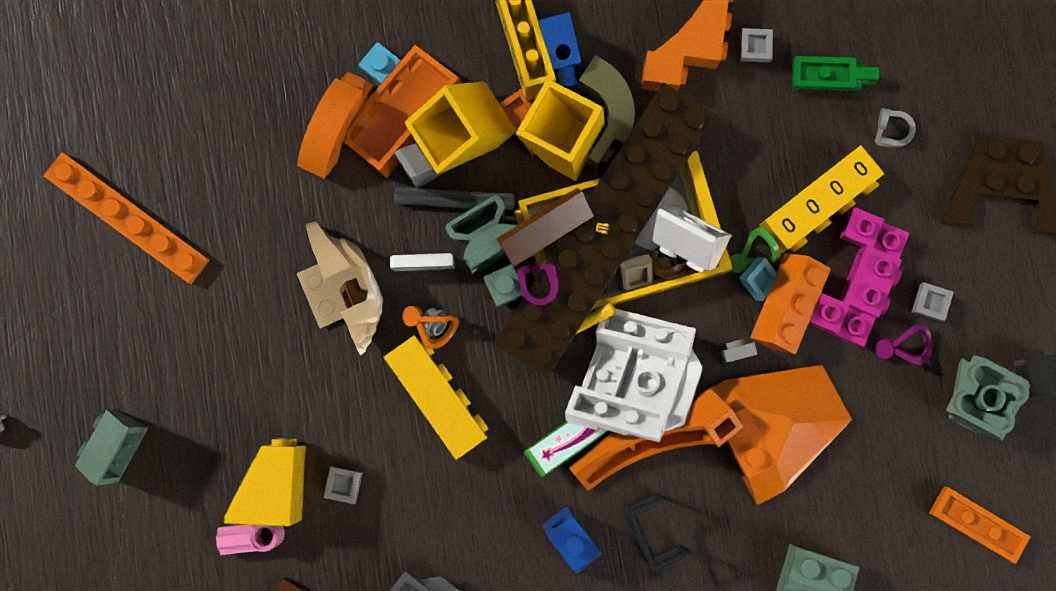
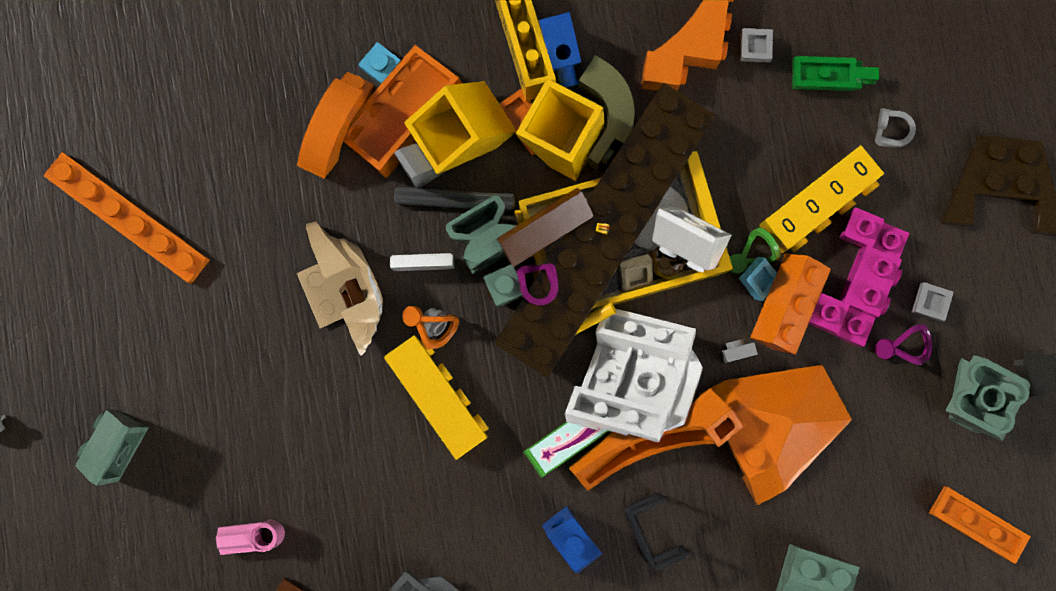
(271, 487): yellow slope -> none
(343, 485): light grey plate -> none

